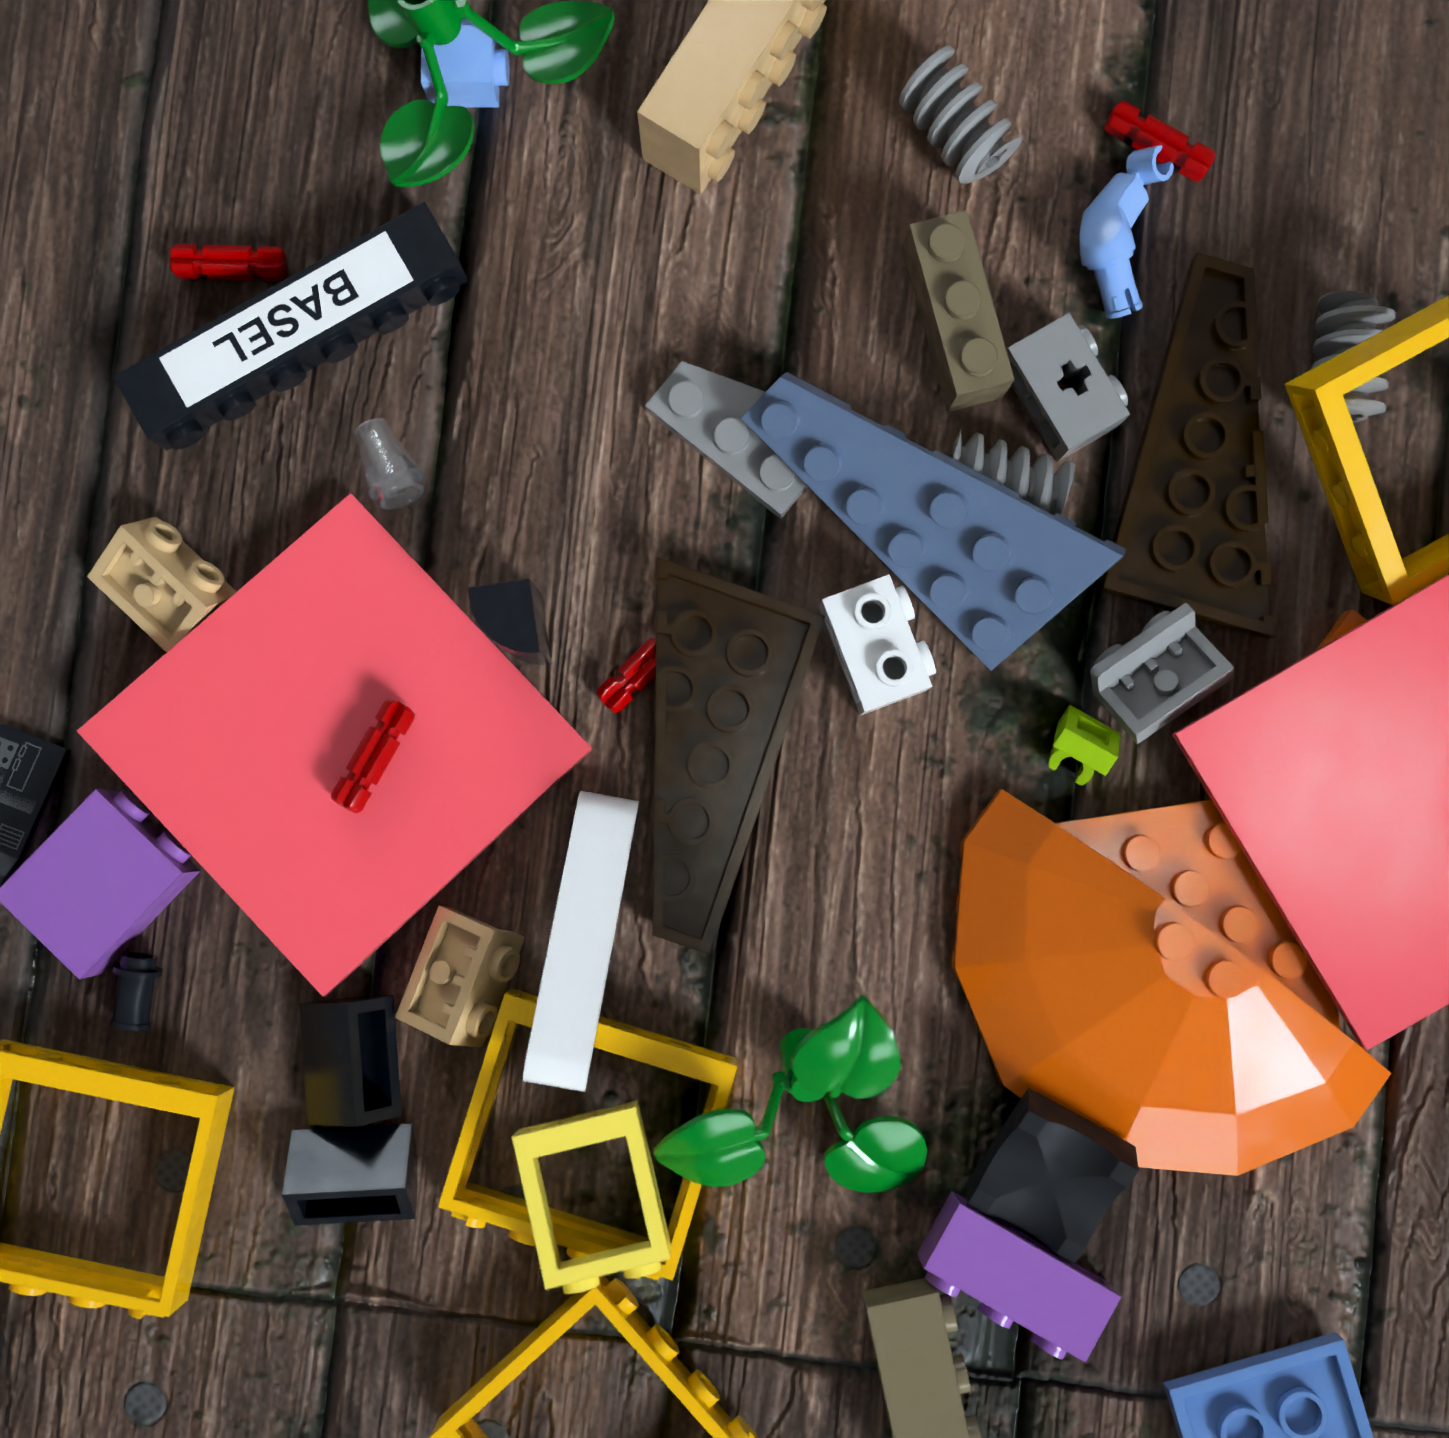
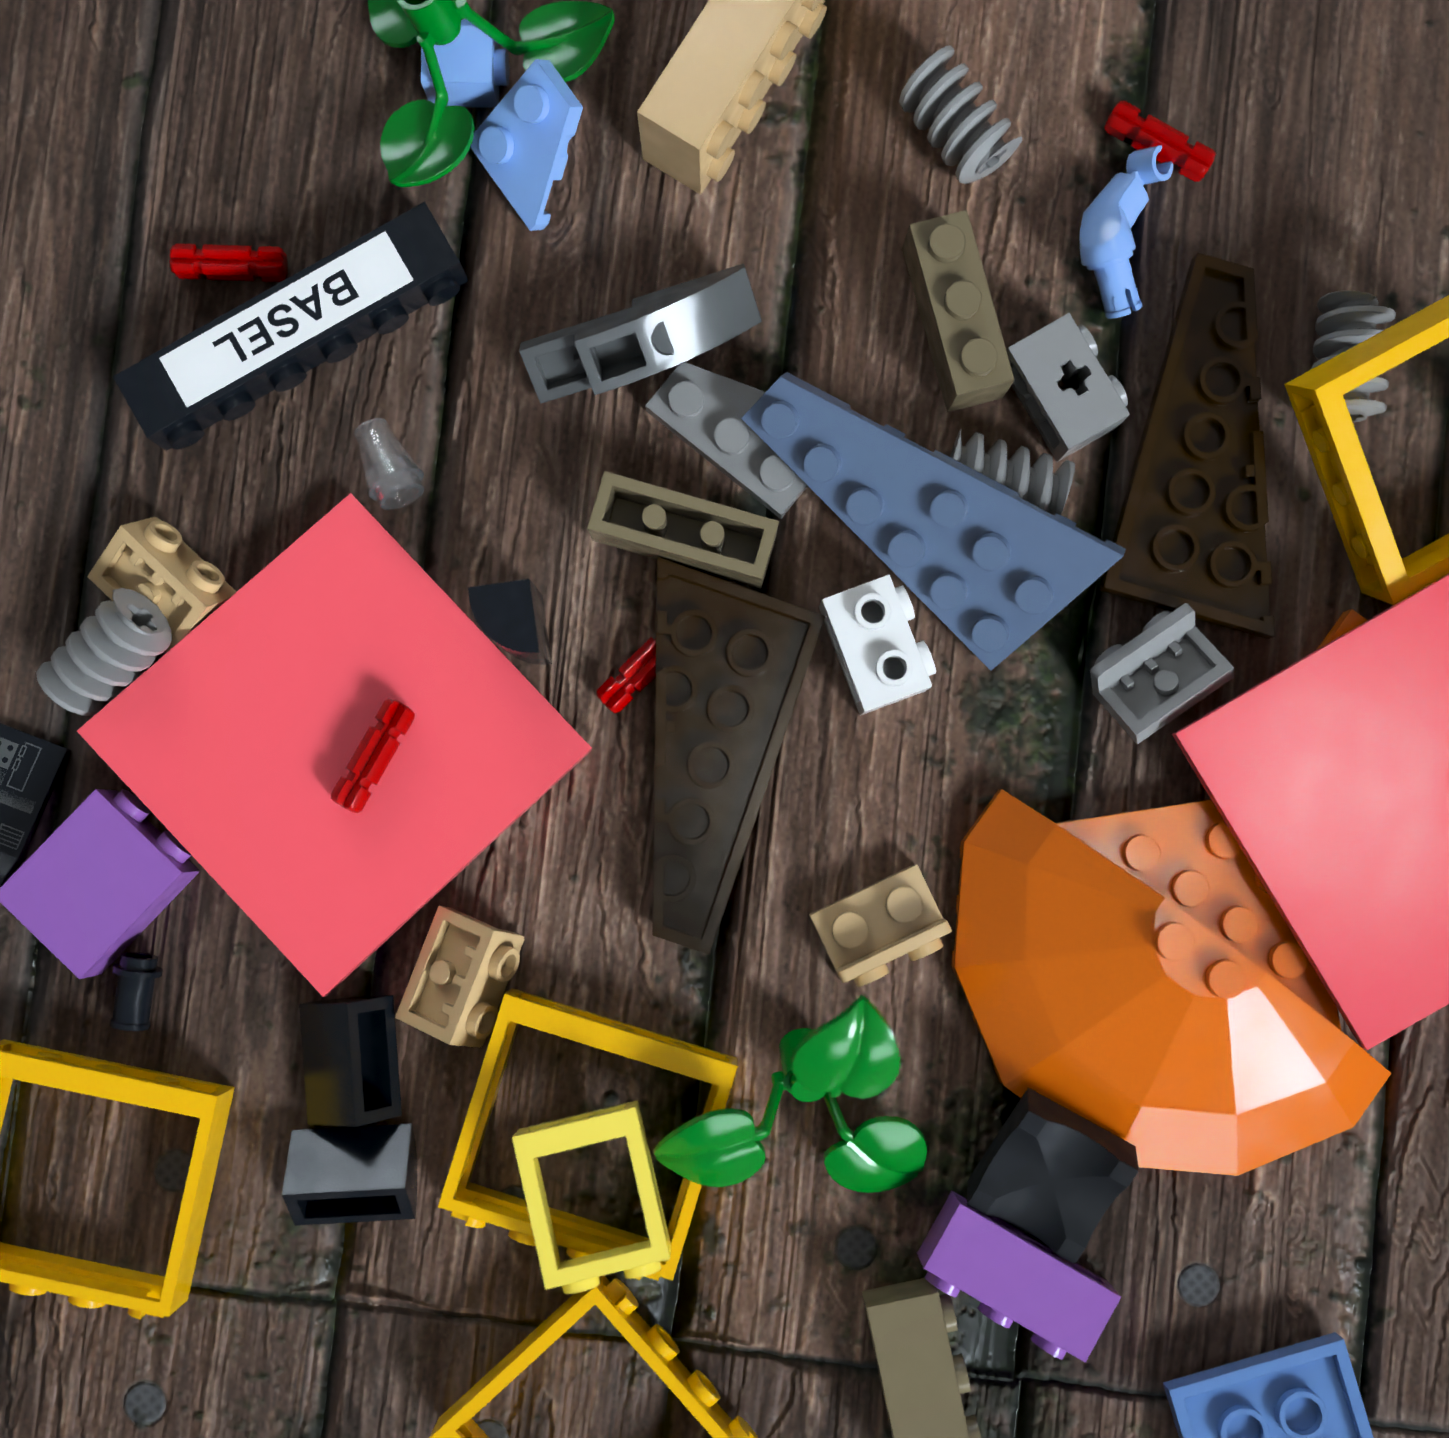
(105, 653): none -> light grey piece
(528, 140): none -> light blue wing
(581, 942): white beam -> none
(642, 339): none -> dark grey slope
(682, 529): none -> dark tan brick
(881, 925): none -> tan bracket
(1085, 741): lime tile -> none

